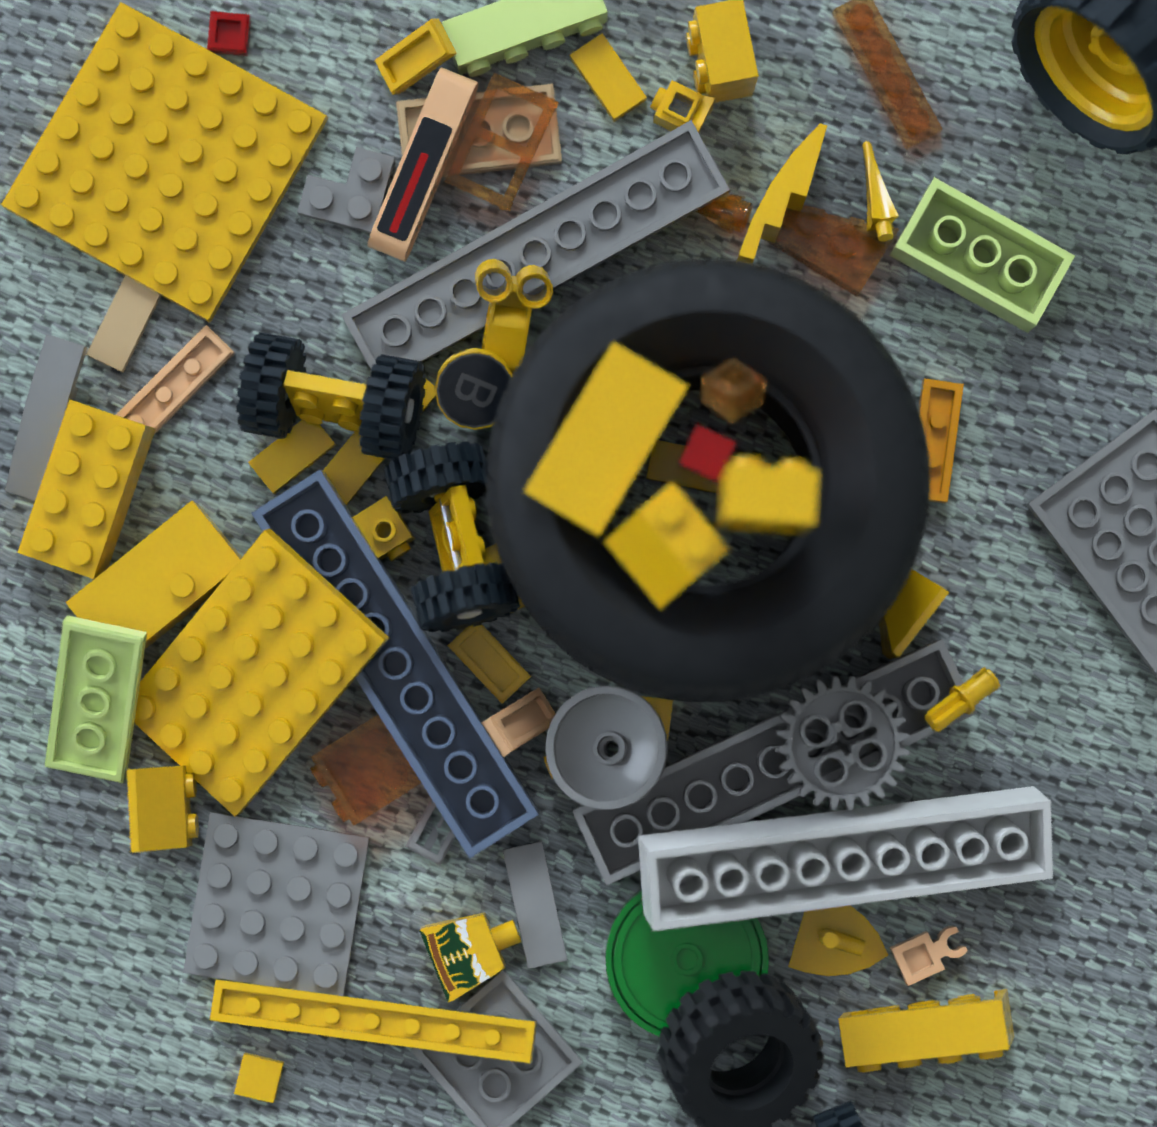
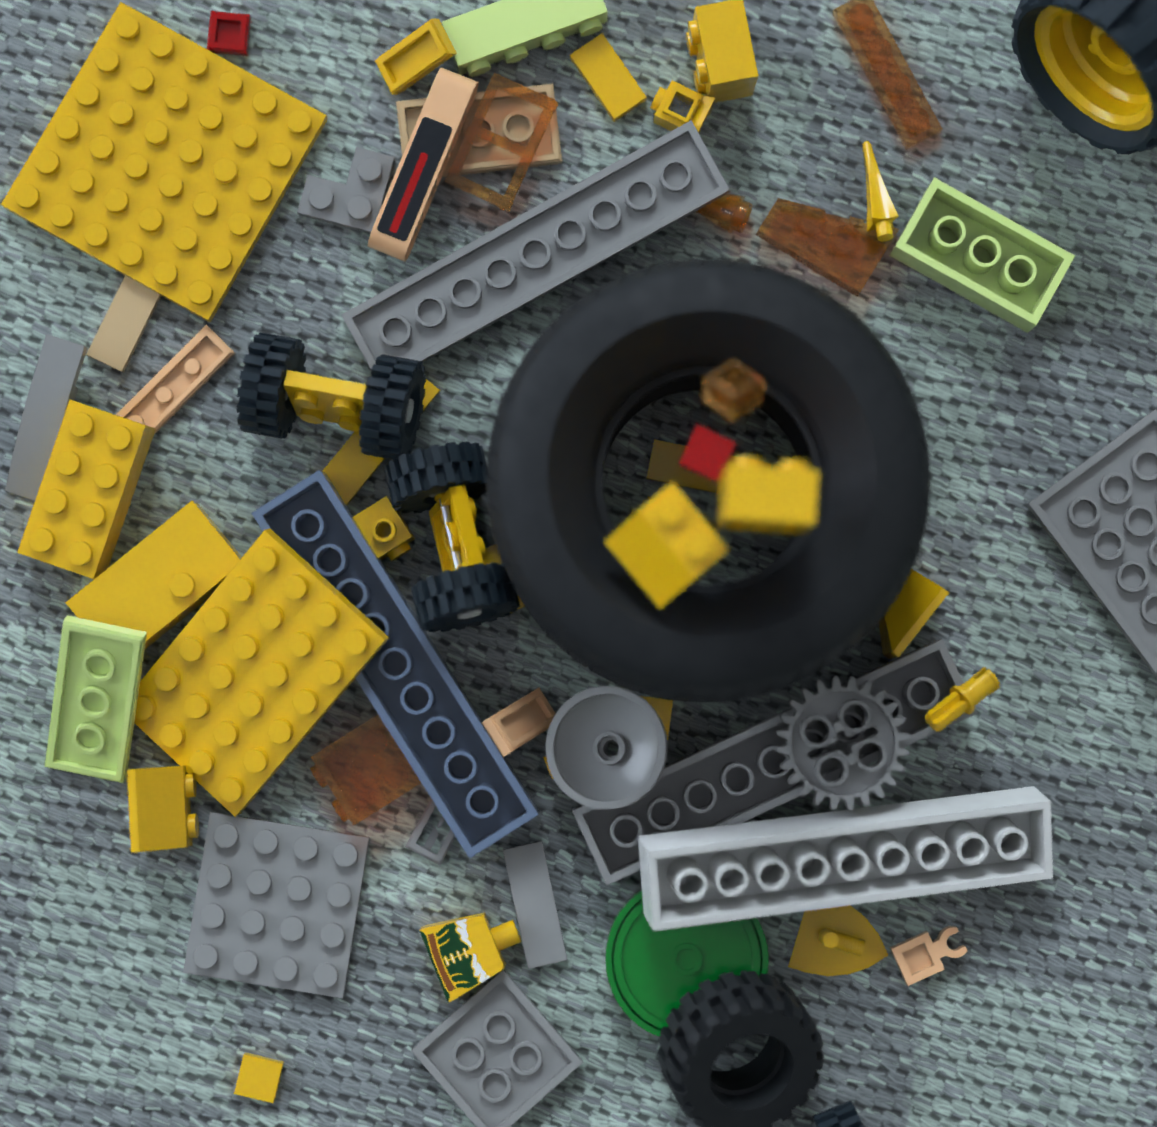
(291, 456): yellow tile -> none
(373, 1021): yellow plate -> none
(472, 387): black tile -> none
(489, 661): yellow tile -> none
(510, 309): yellow piece -> none
(605, 439): yellow tile -> none
(785, 191): yellow slope -> none
(927, 1032): yellow wedge -> none
(940, 415): light orange plate -> none

